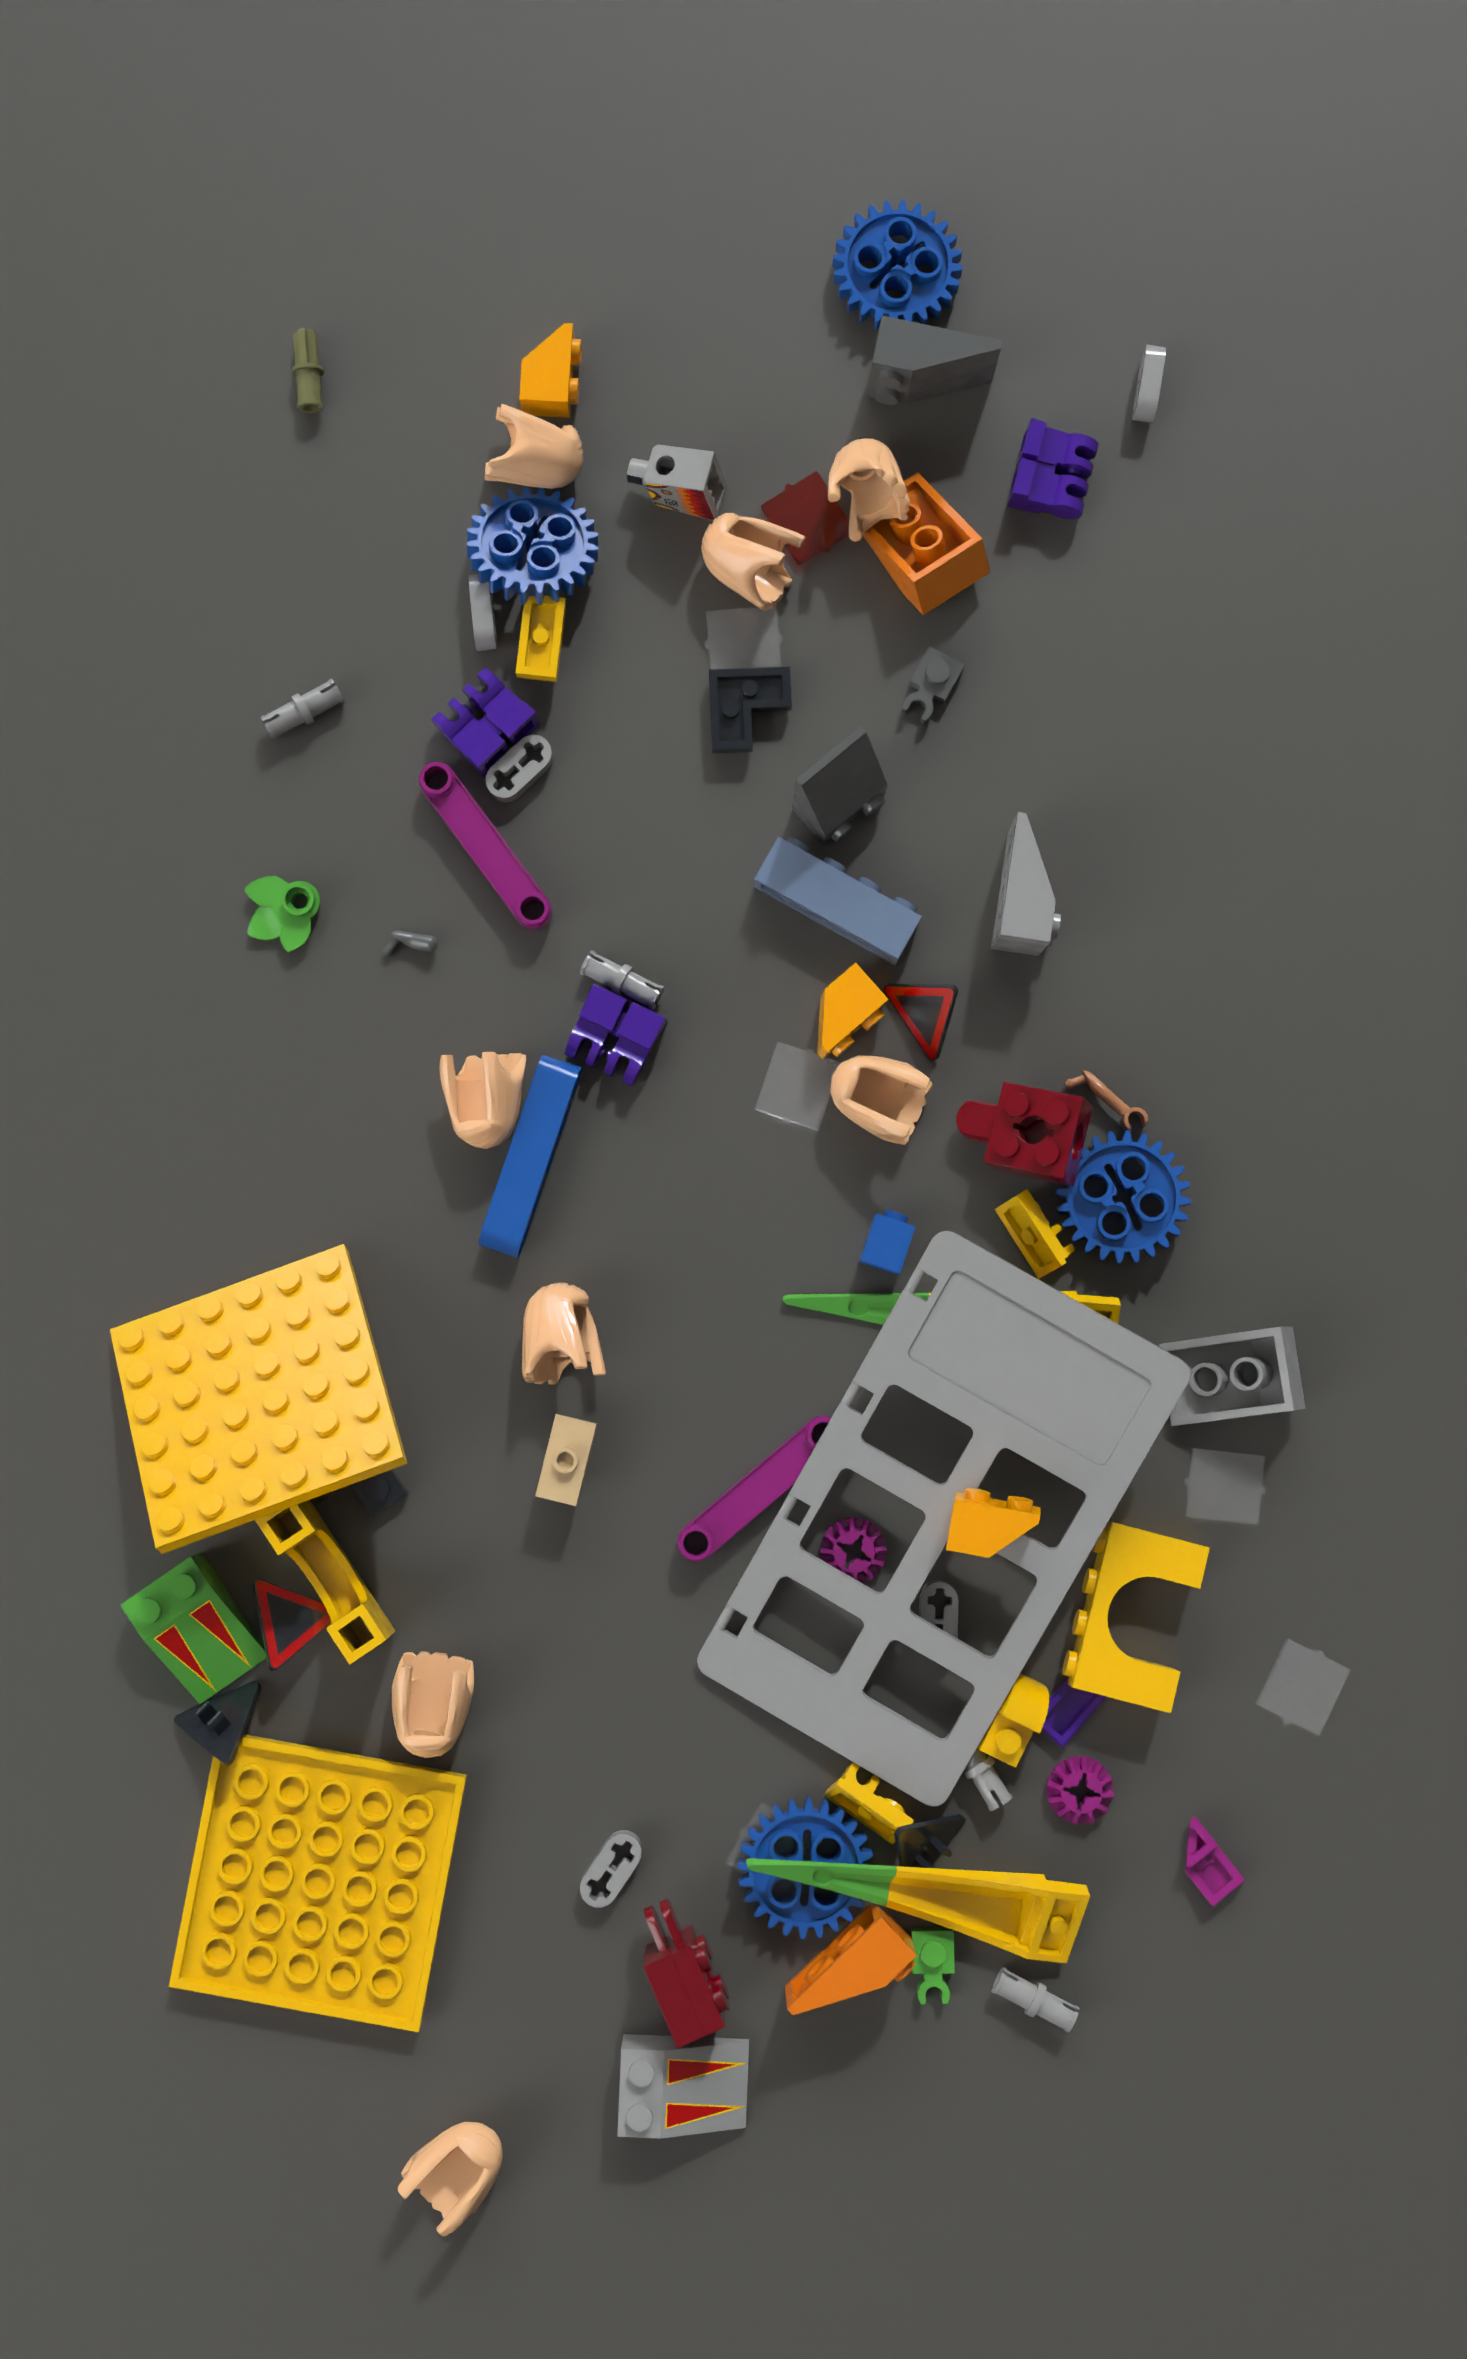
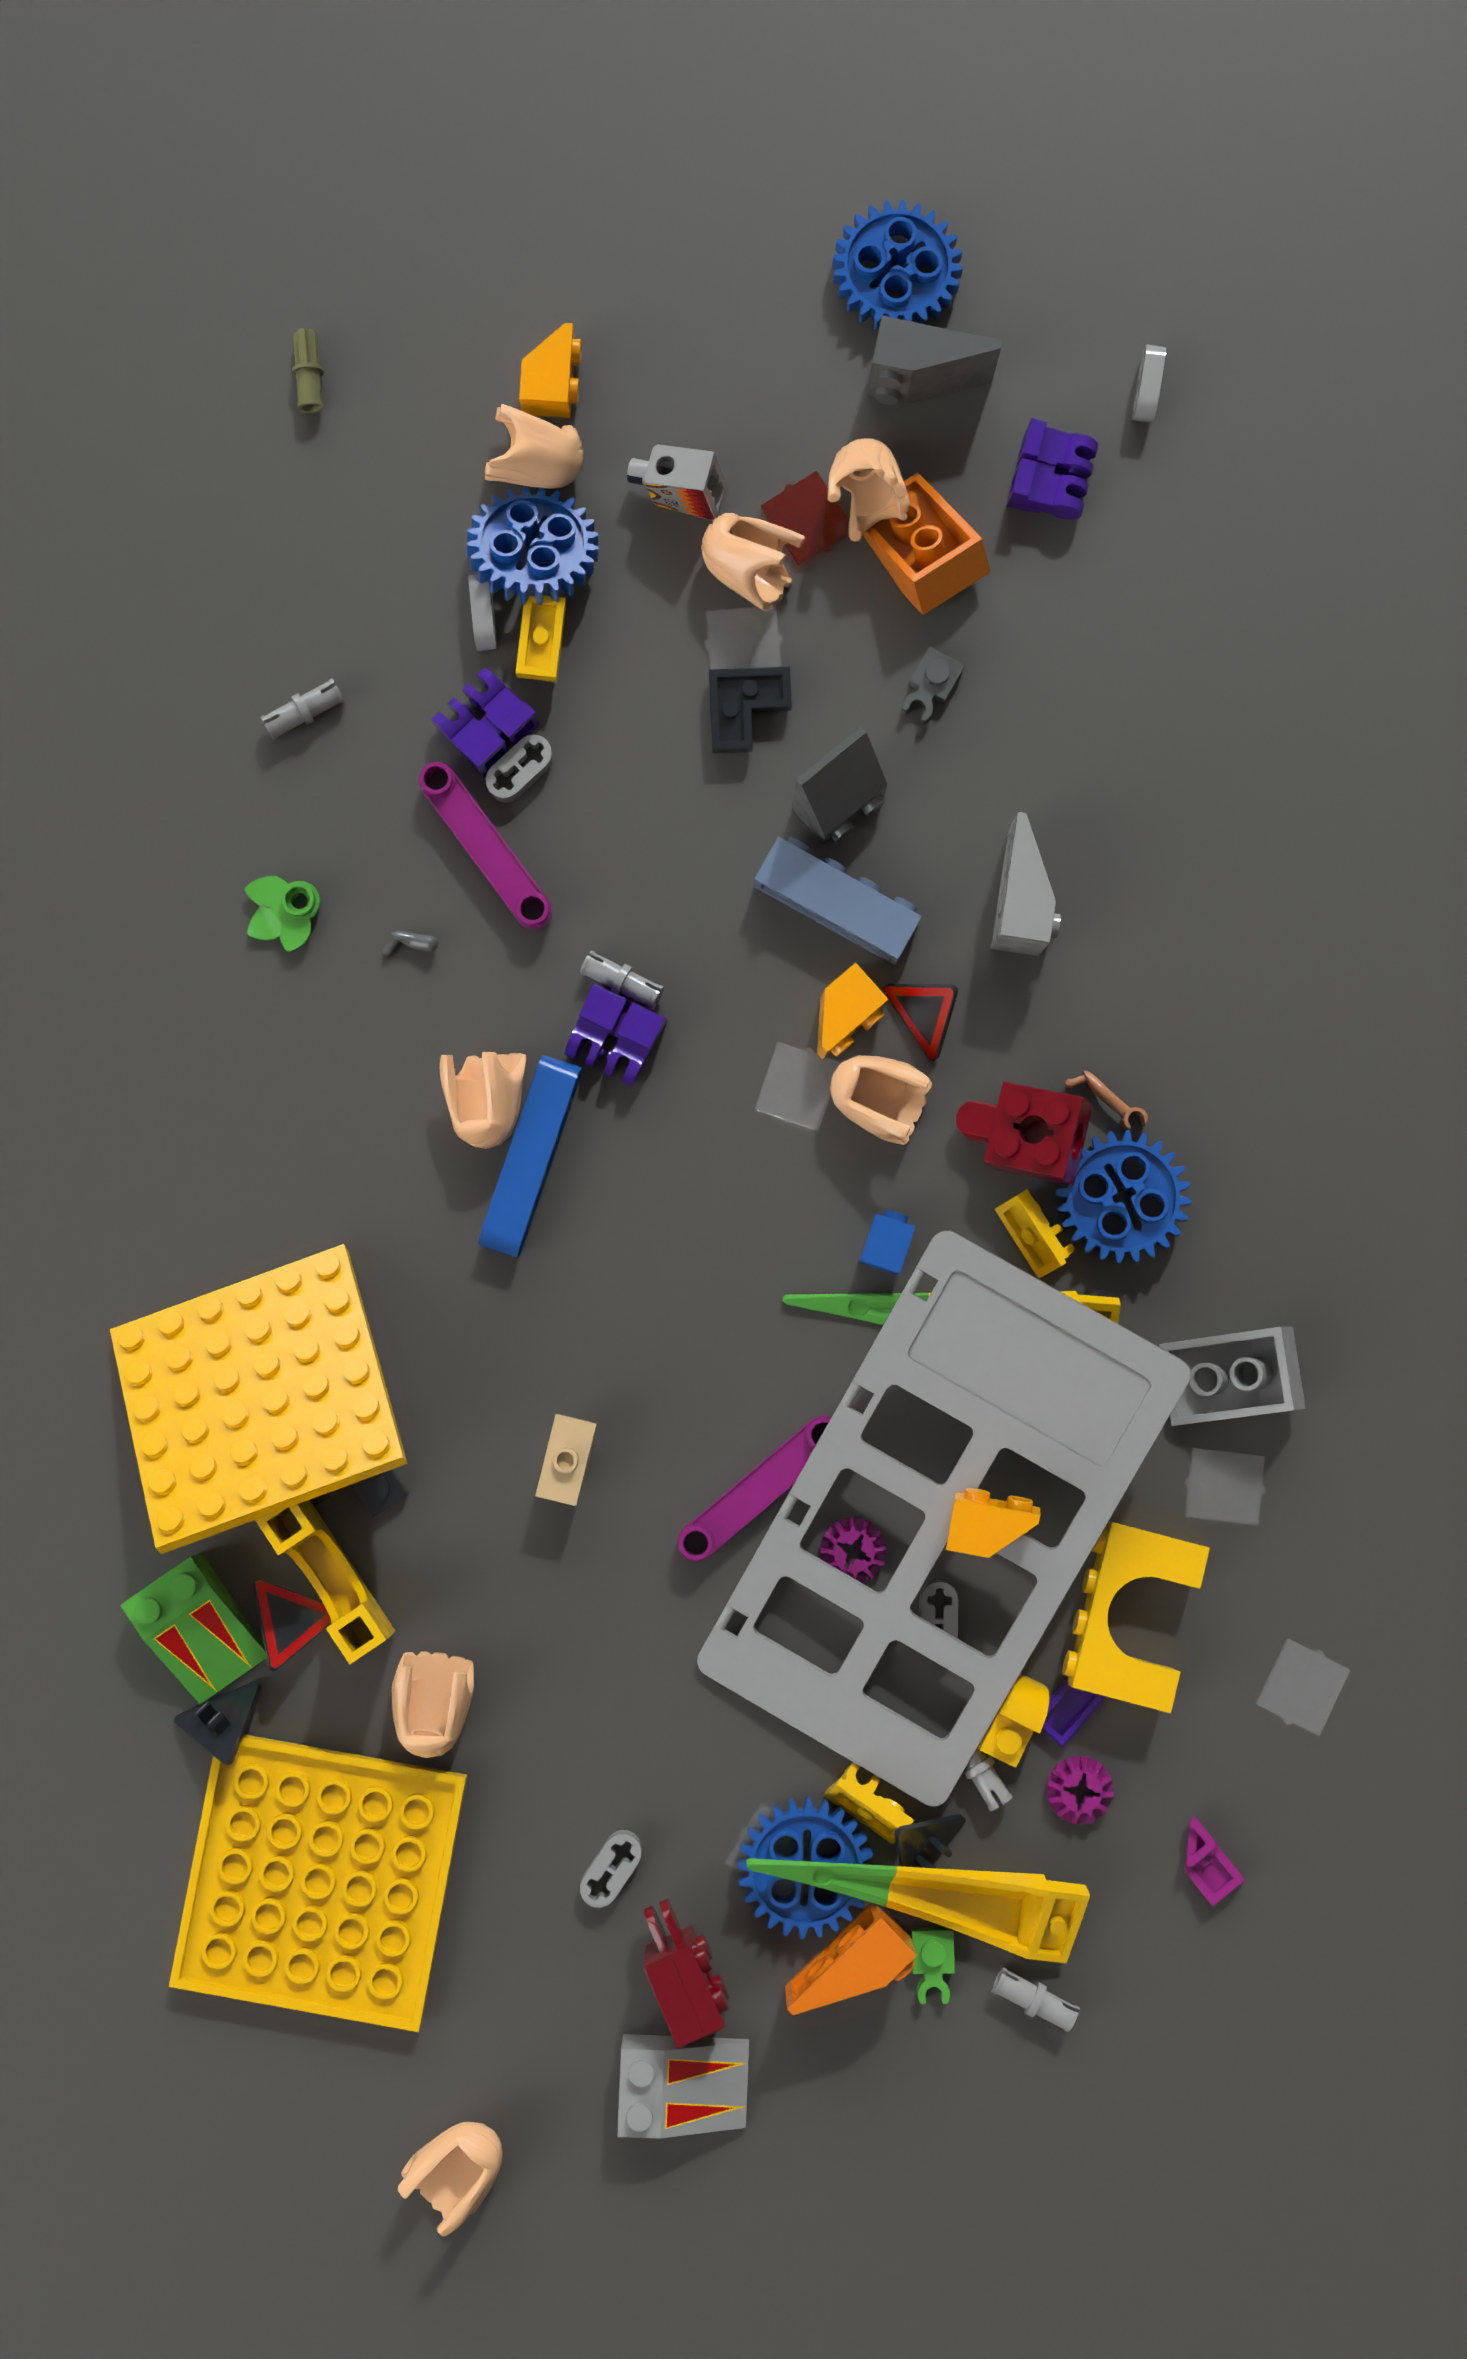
(558, 1333): light nougat hair -> none

